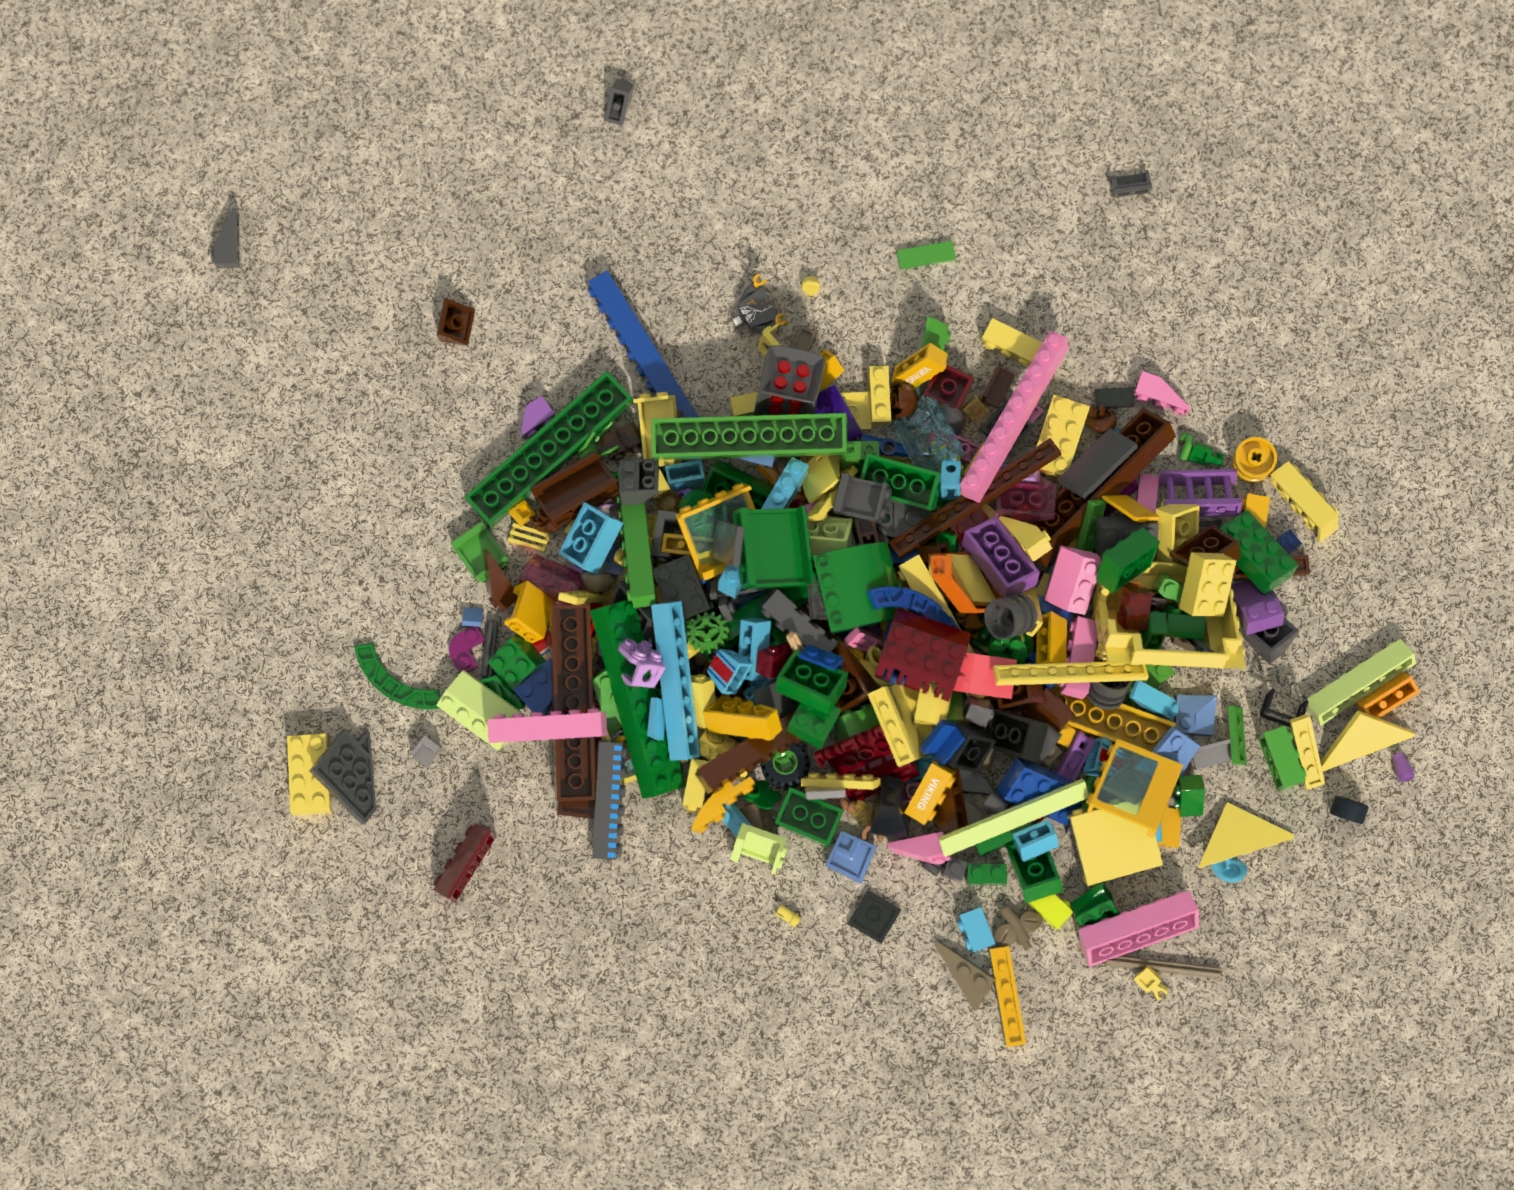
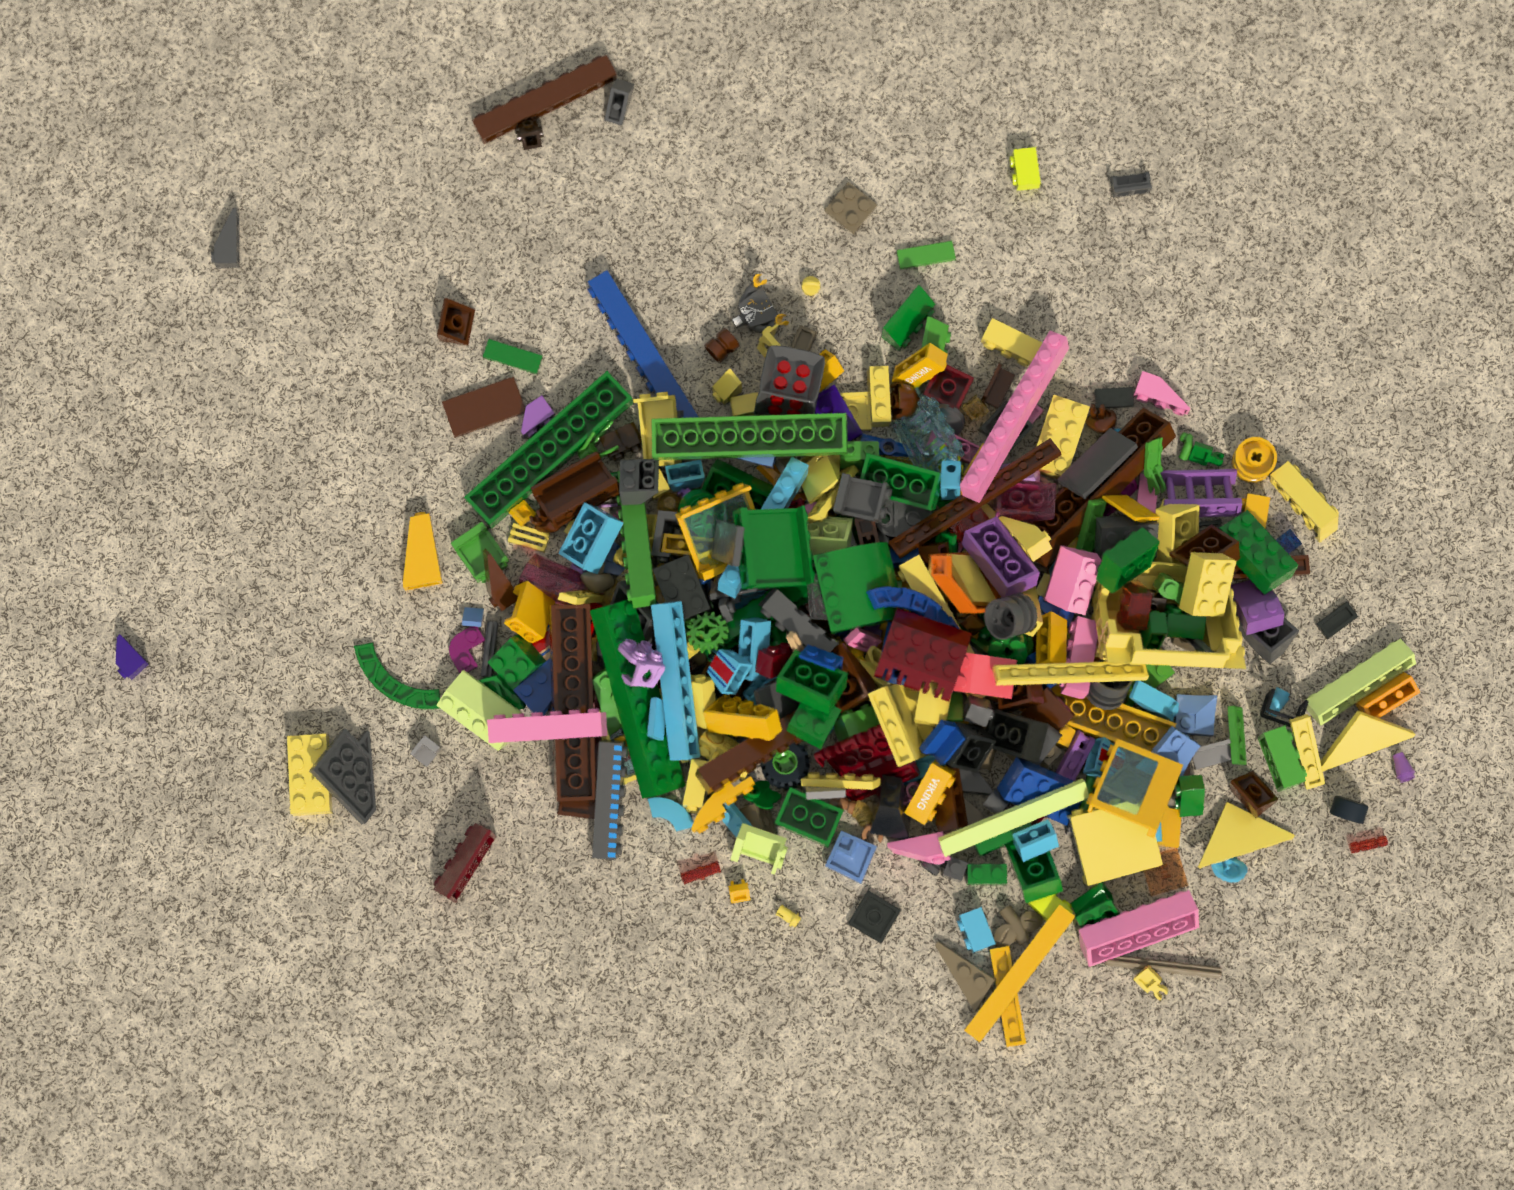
(128, 659): none -> dark purple slope
(421, 558): none -> yellow slope
(484, 407): none -> reddish brown tile
(512, 356): none -> green tile
(530, 134): none -> dark brown brick
(544, 99): none -> reddish brown brick
(670, 811): none -> medium azure tile
(700, 872): none -> clear red pin
(719, 347): none -> reddish brown wheel
(726, 387): none -> light yellow slope
(739, 892): none -> yellow tile
(850, 208): none -> dark tan plate
(908, 319): none -> green slope
(1019, 973): none -> yellow tile
(1026, 168): none -> neon yellow brick
(1153, 465): none -> bright green arm
(1167, 876): none -> clear orange piece
(1253, 793): none -> reddish brown slope
(1279, 700): none -> medium azure cone
(1336, 620): none -> pearl dark grey tile
(1368, 844): none -> clear red axle

